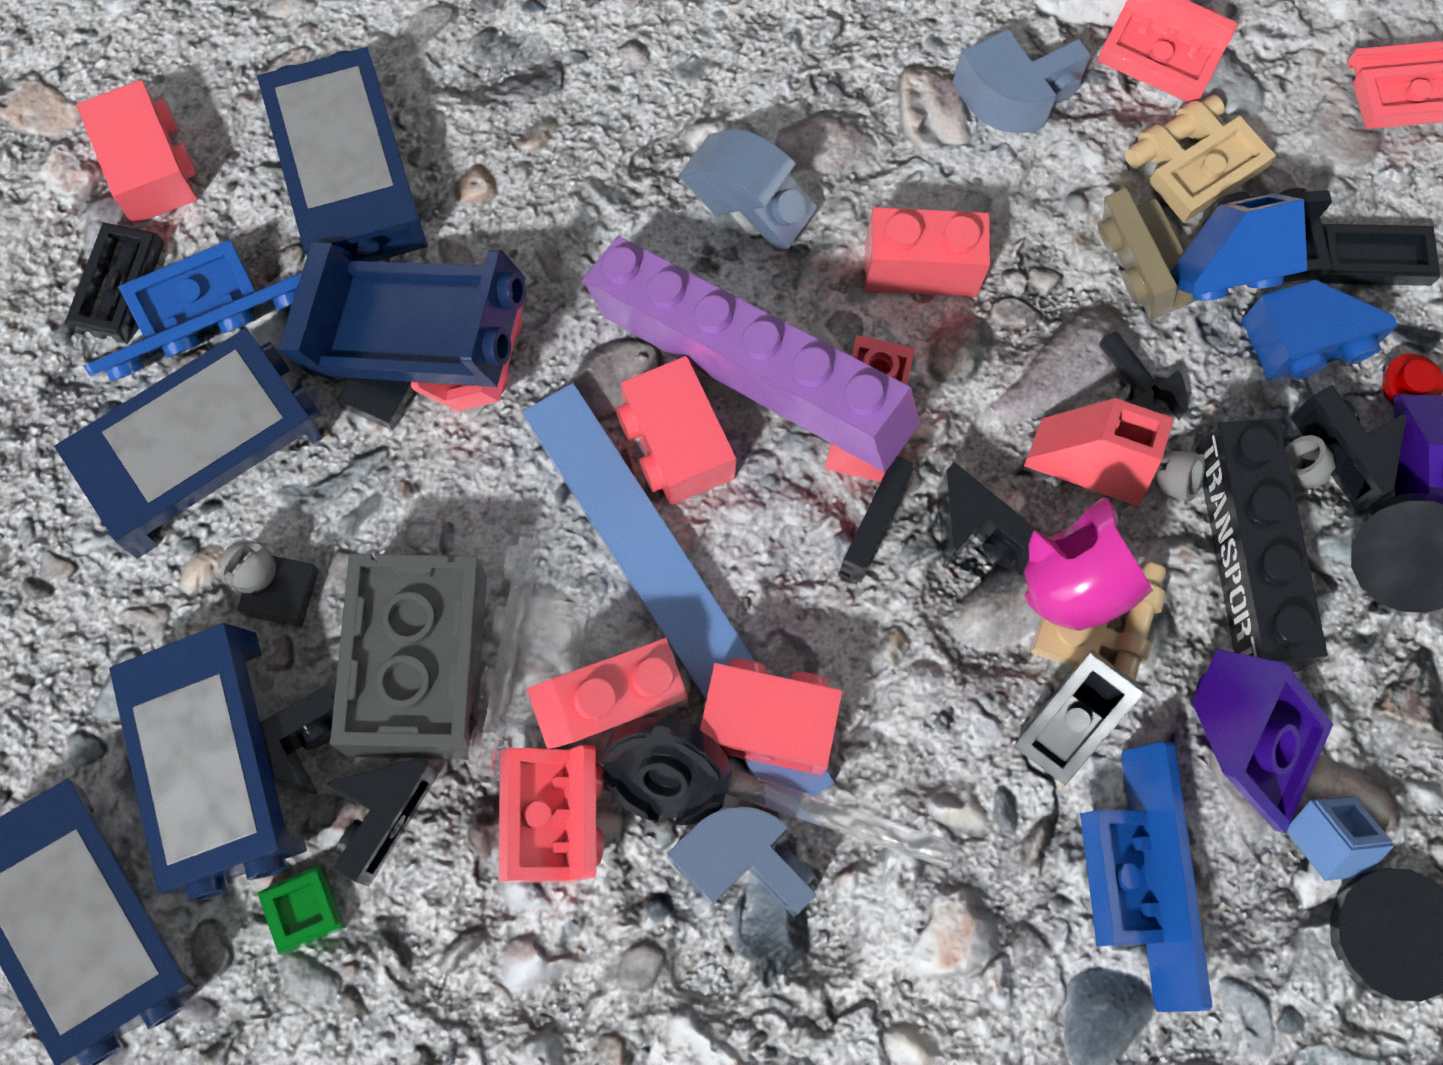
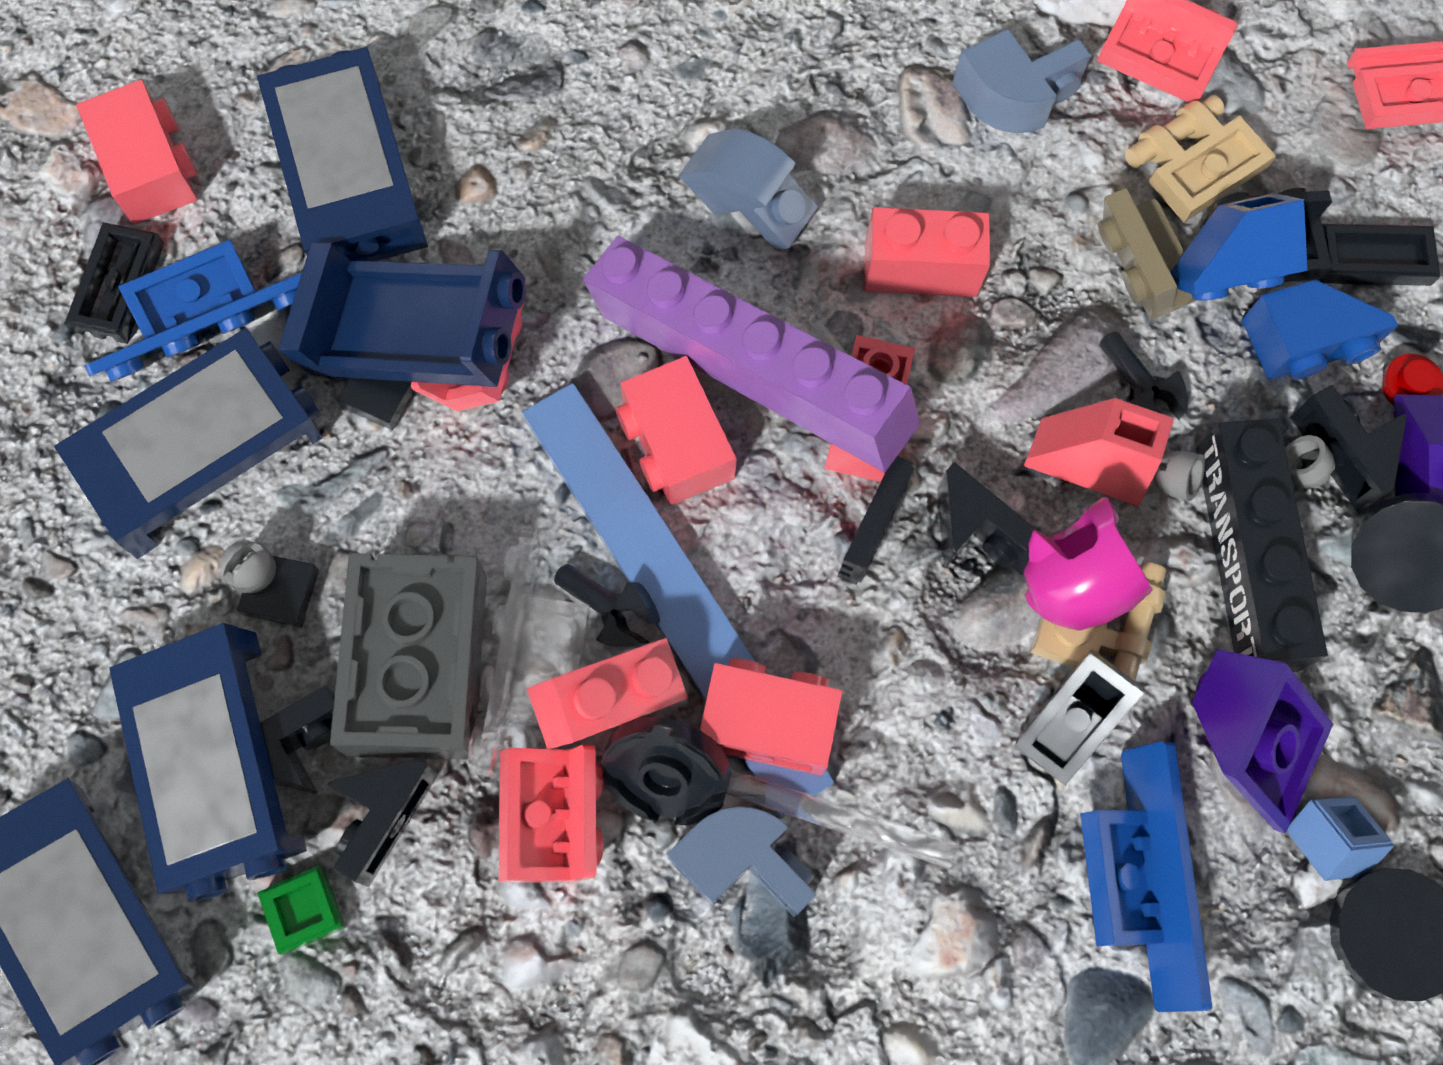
(610, 605): none -> black bar

